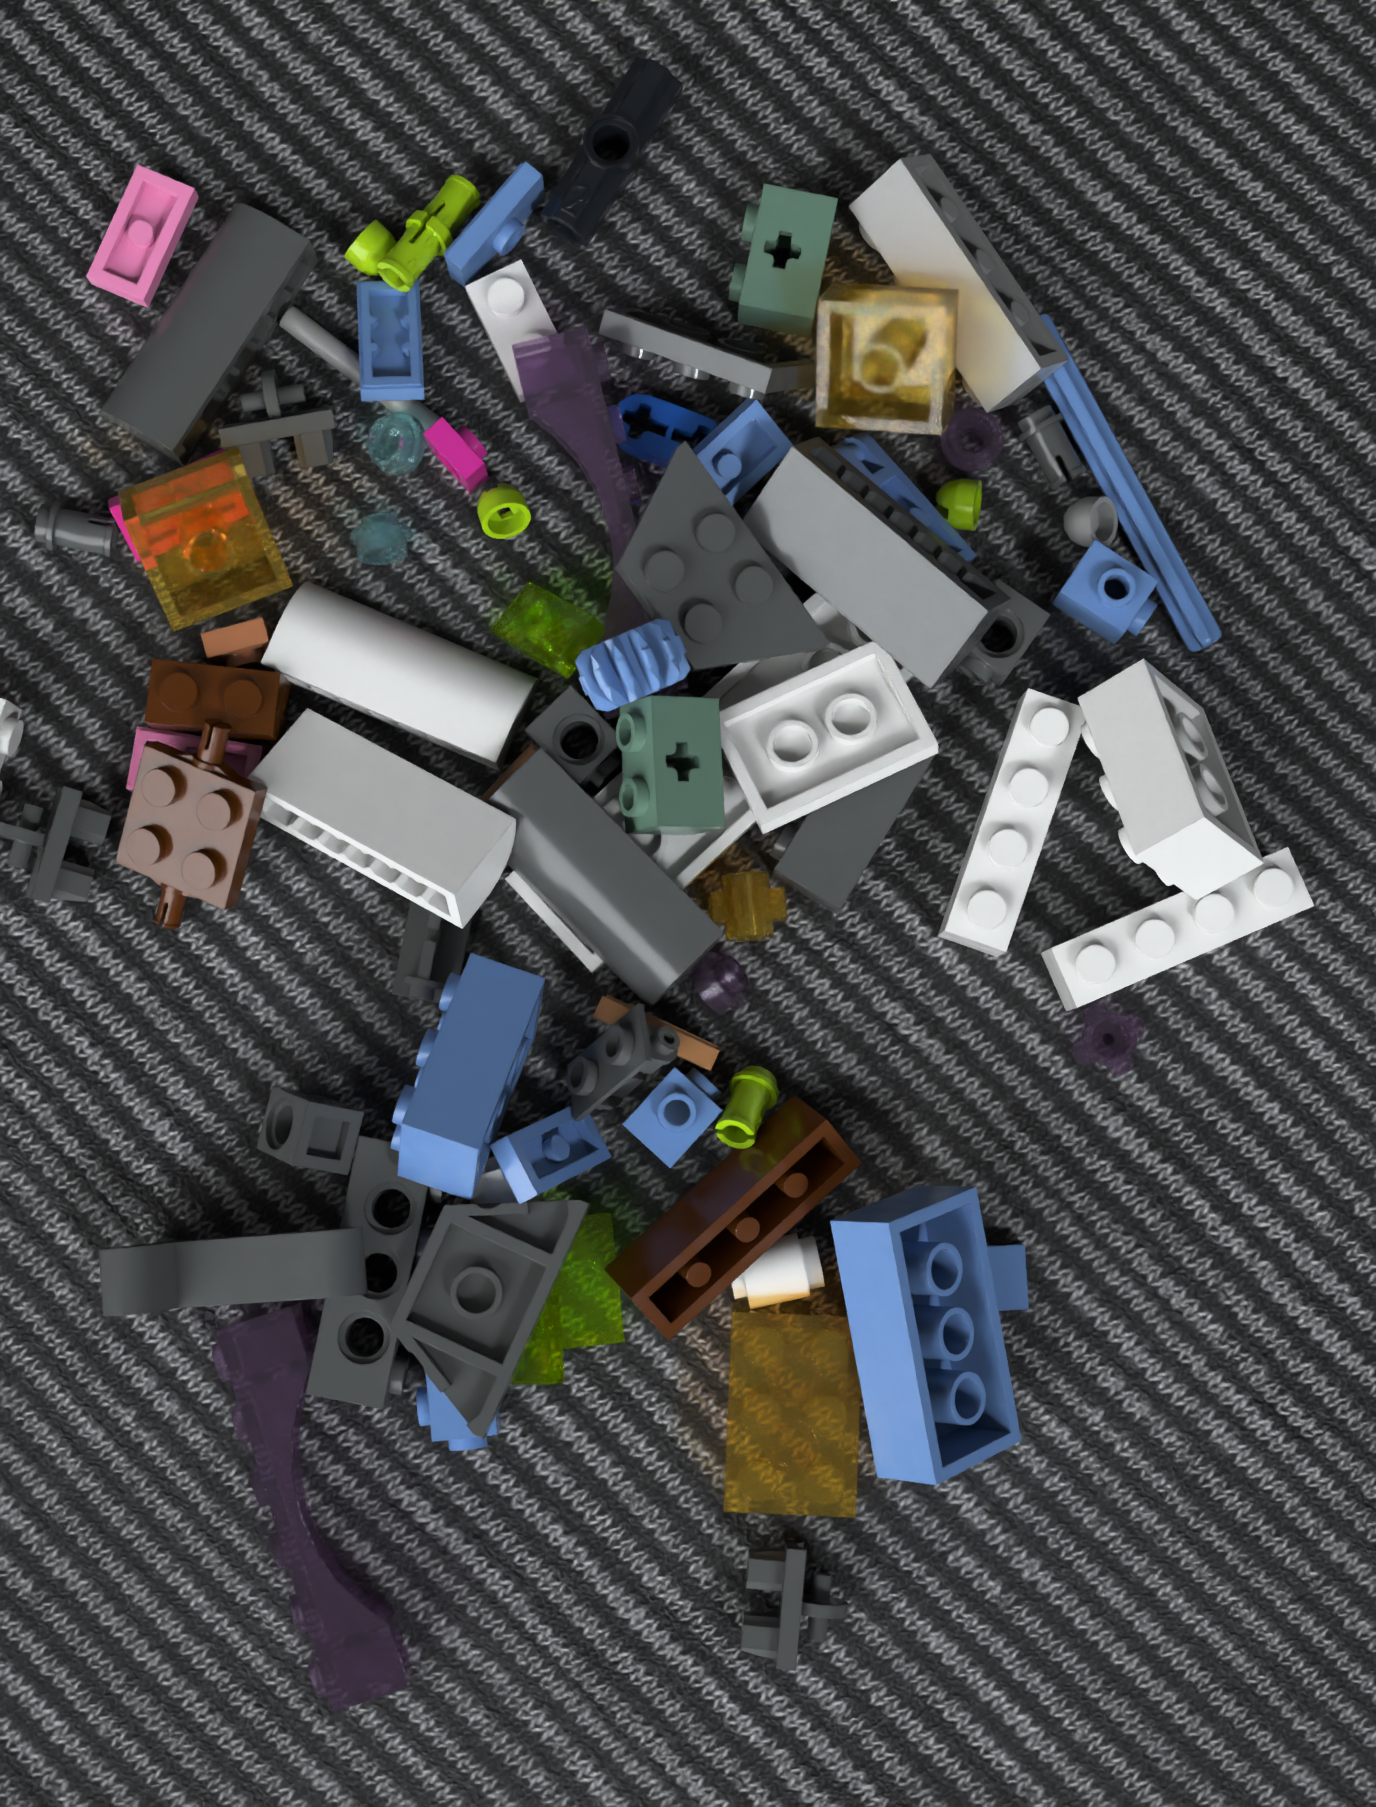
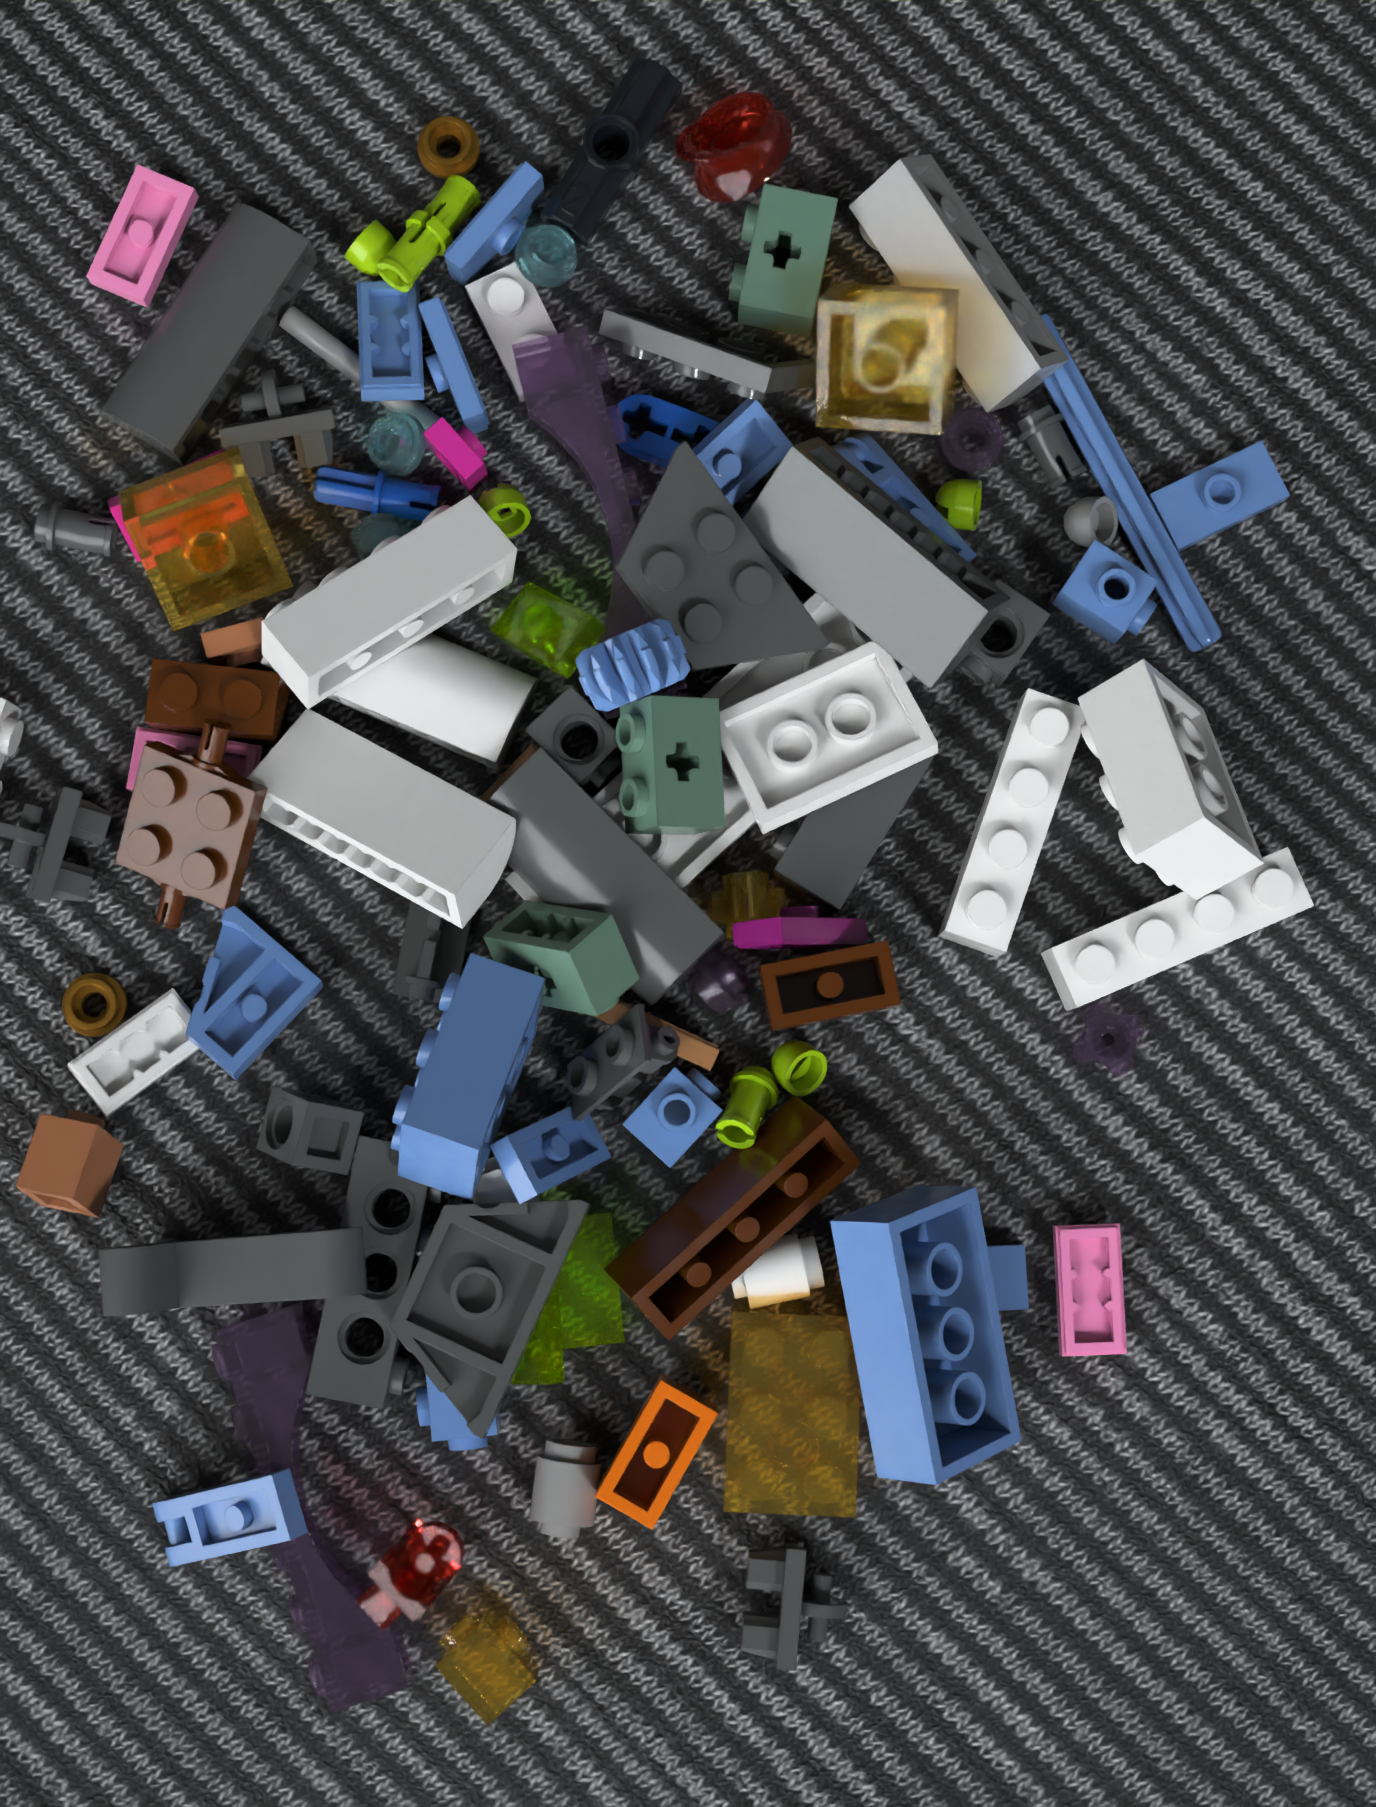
(70, 1163): none -> nougat brick
(75, 1002): none -> pearl gold plate
(135, 1053): none -> white plate
(231, 1517): none -> medium blue plate
(247, 994): none -> medium blue wing
(375, 492): none -> blue axle
(387, 600): none -> white brick
(413, 1572): none -> clear red hips
(446, 130): none -> pearl gold plate
(449, 366): none -> medium blue plate
(487, 1663): none -> clear yellow brick
(546, 255): none -> clear light blue plate
(565, 1487): none -> light grey brick
(570, 948): none -> sand green brick
(656, 1451): none -> orange brick
(735, 146): none -> clear red piece
(798, 1067): none -> lime hinge
(799, 930): none -> magenta plate
(829, 986): none -> reddish brown brick
(1089, 1289): none -> bright pink plate
(1219, 496): none -> medium blue plate

